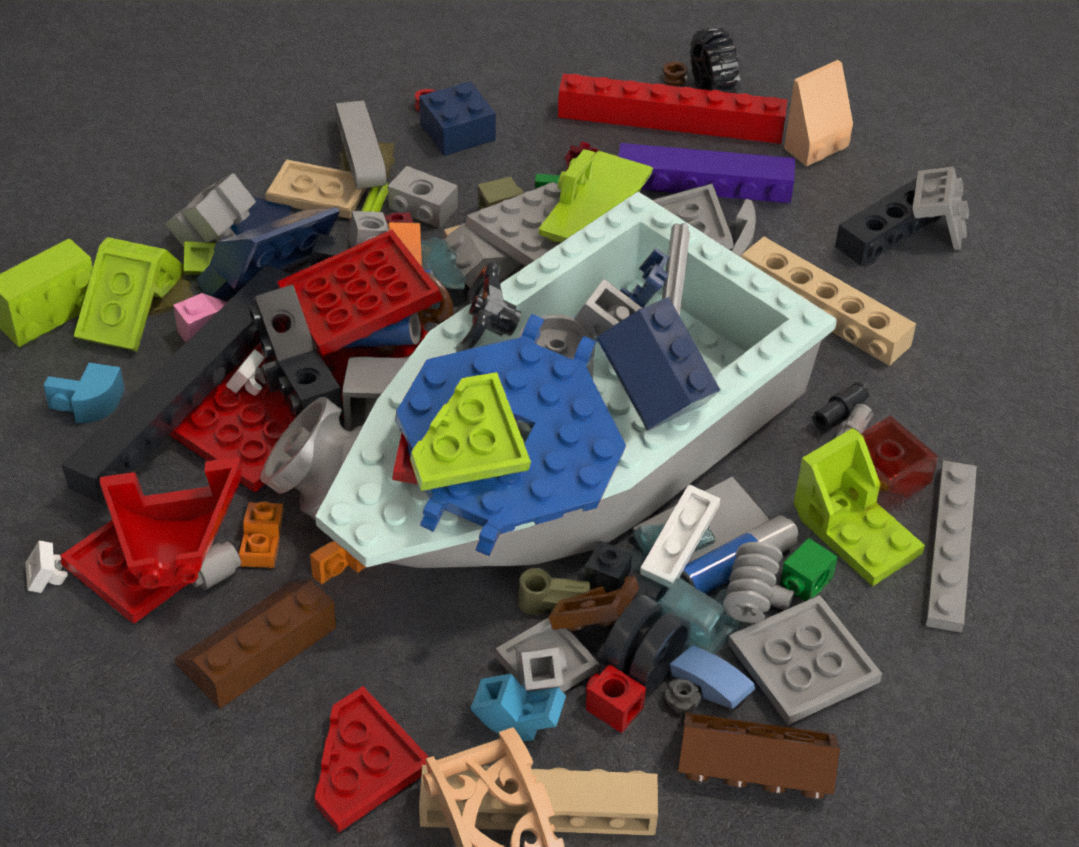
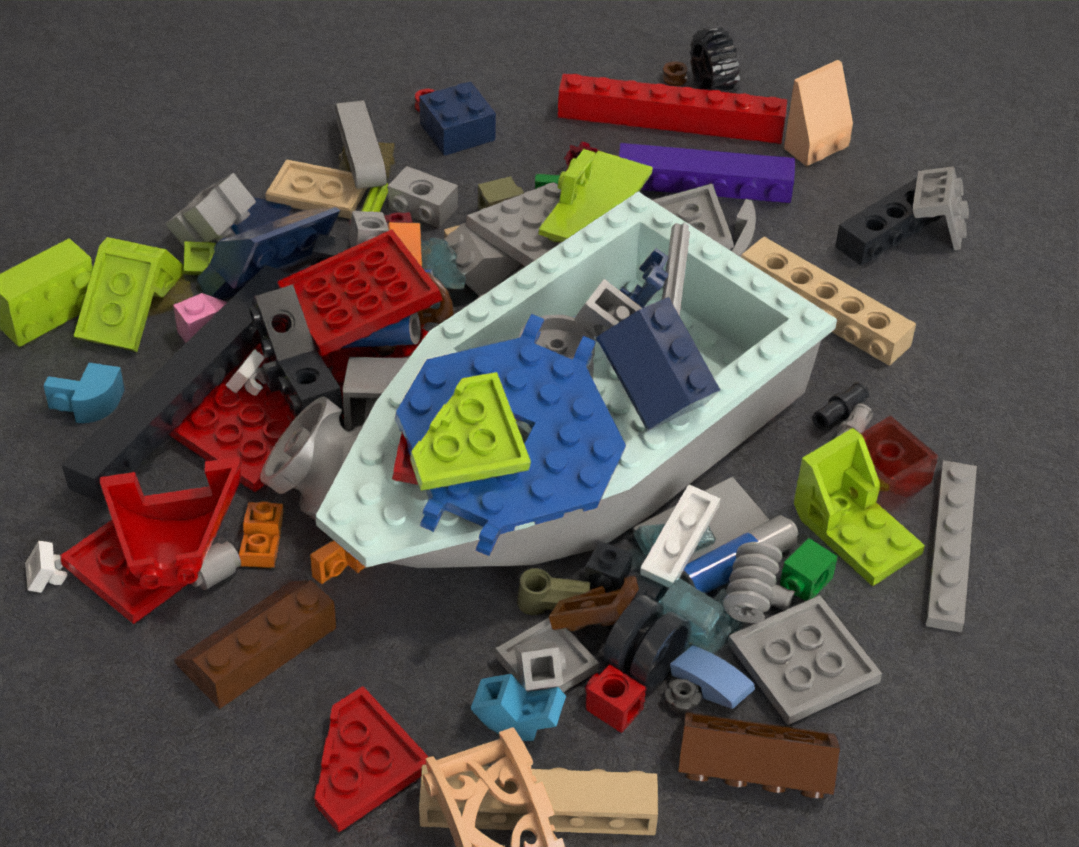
(490, 309): black piece -> none

